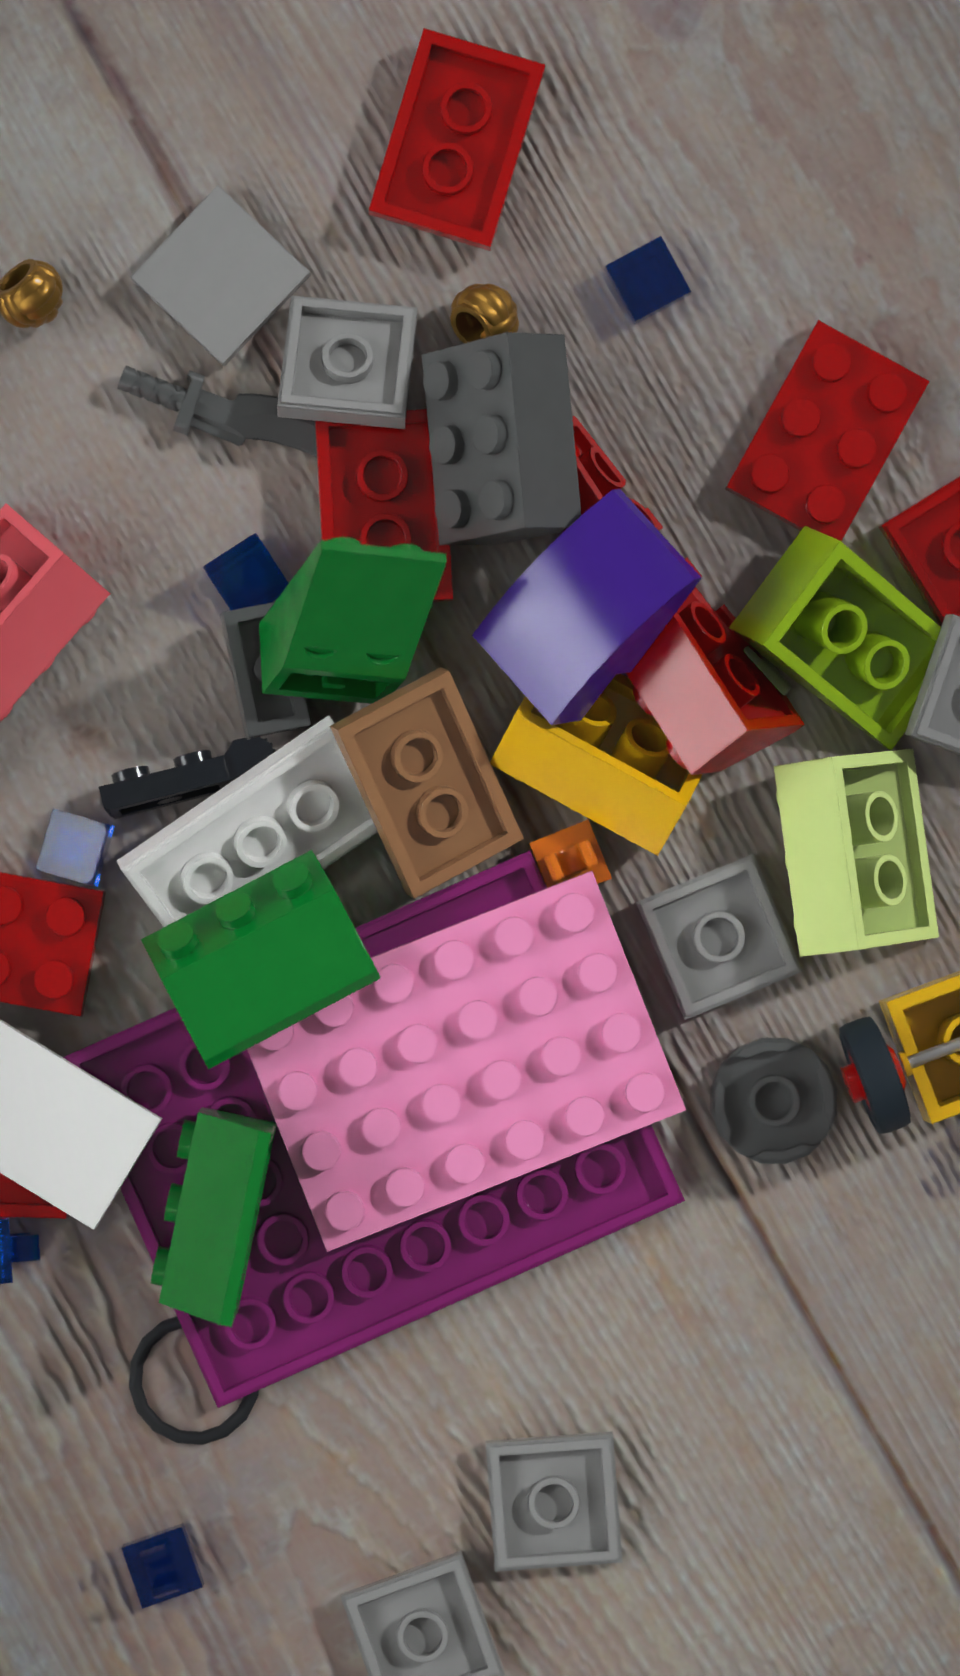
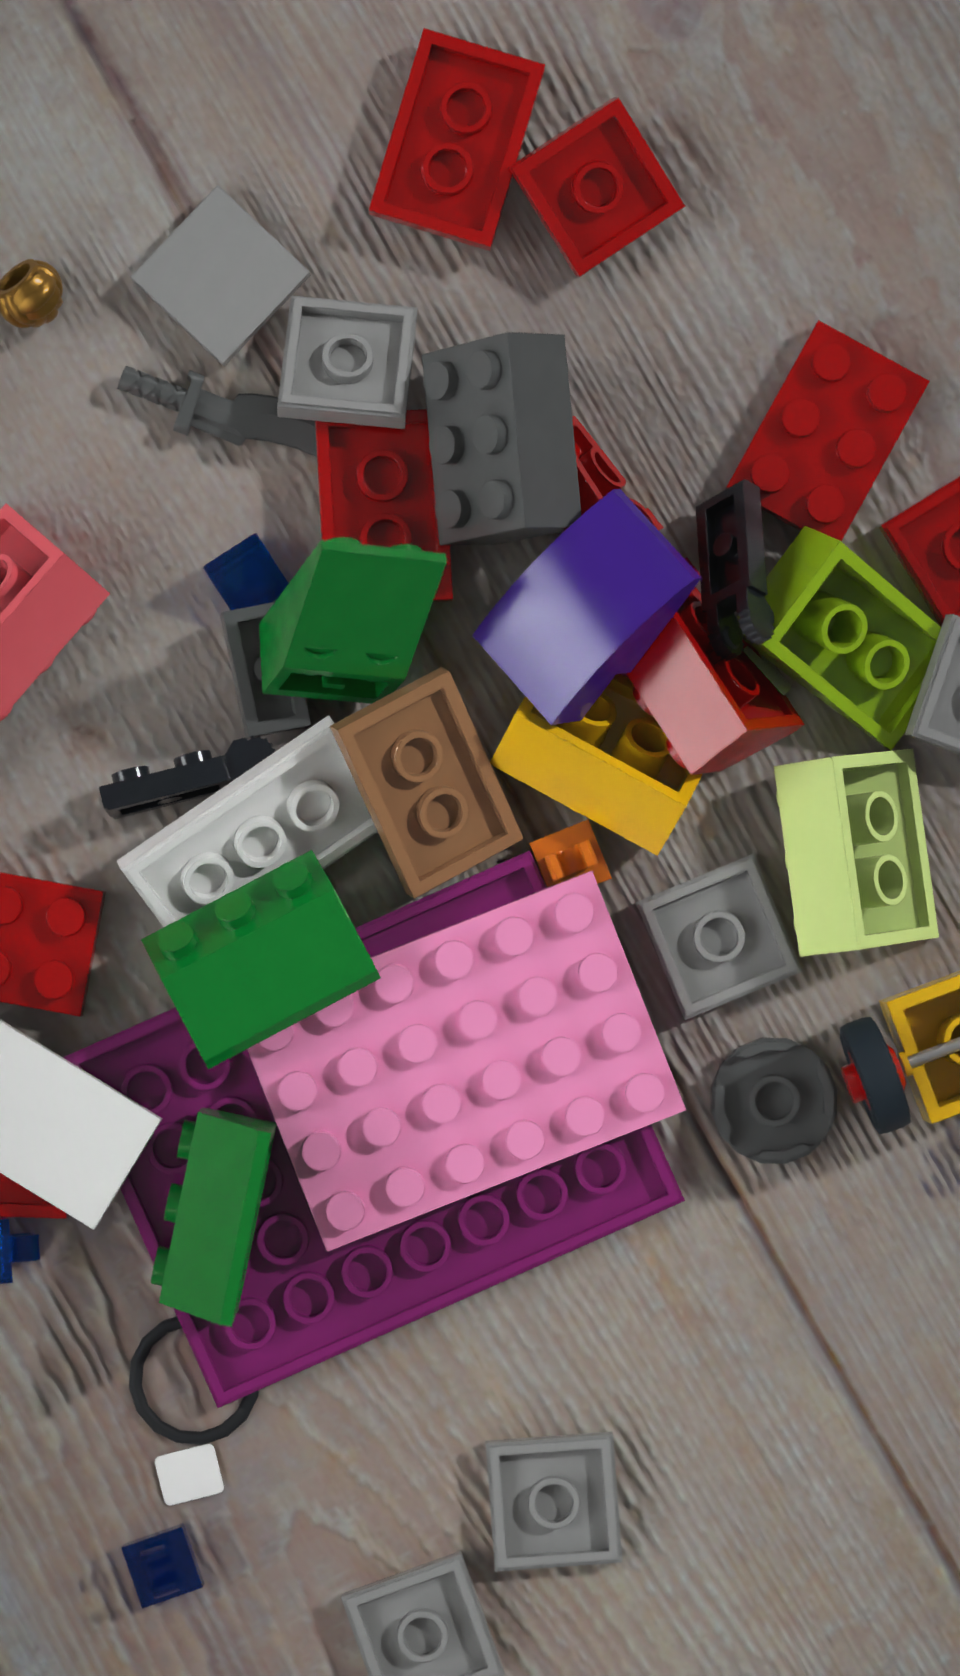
(75, 847): clear blue slope -> none
(189, 1474): none -> white sticker
(483, 312): pearl gold piece -> none
(596, 186): none -> red plate
(647, 280): clear blue tile -> none
(733, 569): none -> black hinge

